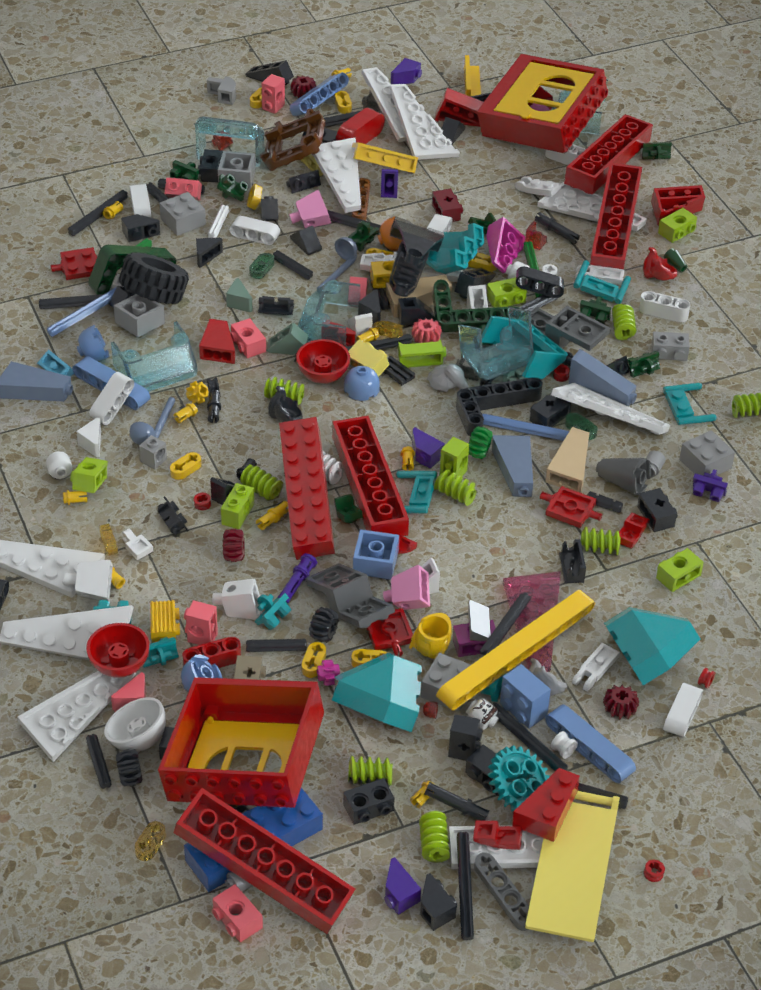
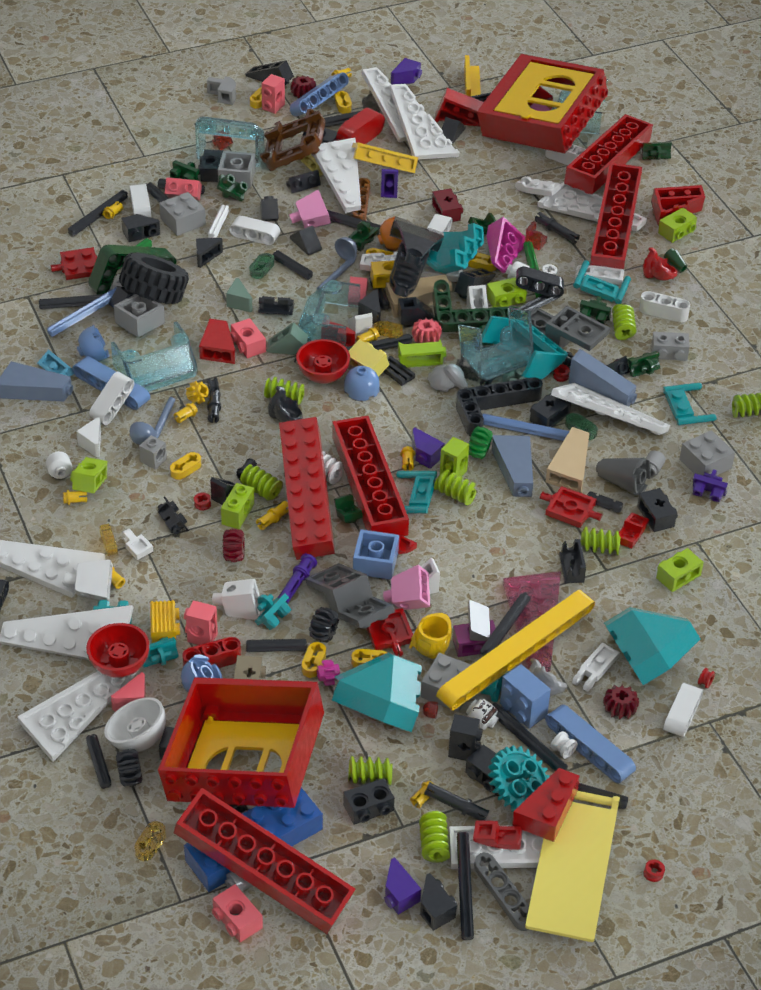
(254, 196): yellow beam -> none

